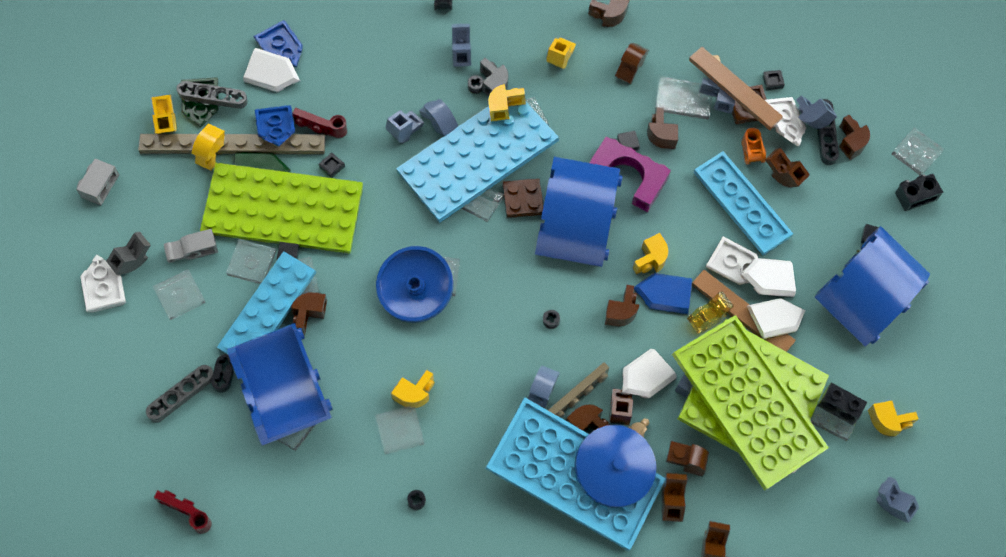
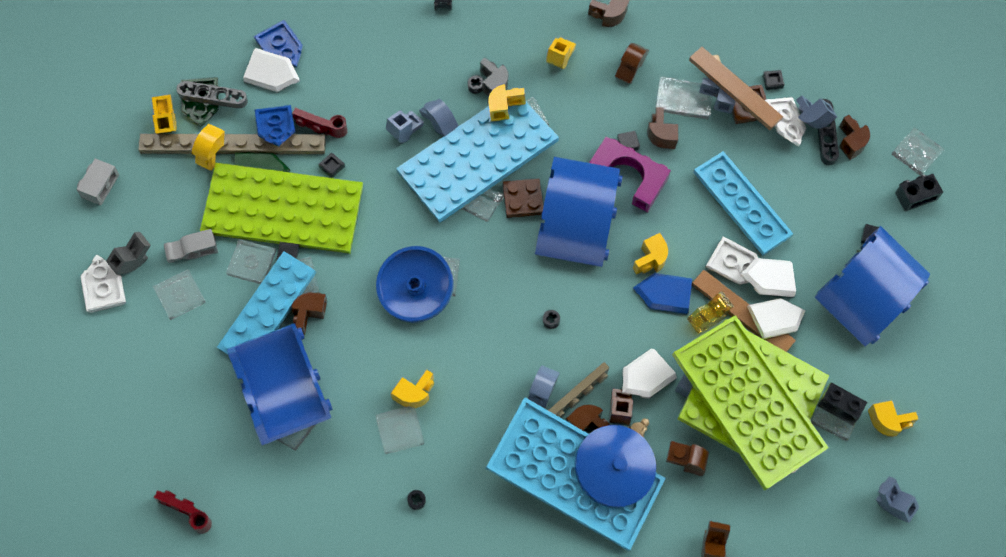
(178, 390): dark grey beam -> none
(218, 373): black beam -> none
(461, 45): sand blue brick -> none
(623, 312): reddish brown brick -> none
(673, 497): reddish brown brick -> none
(753, 150): orange piece -> none
(784, 171): reddish brown brick -> none

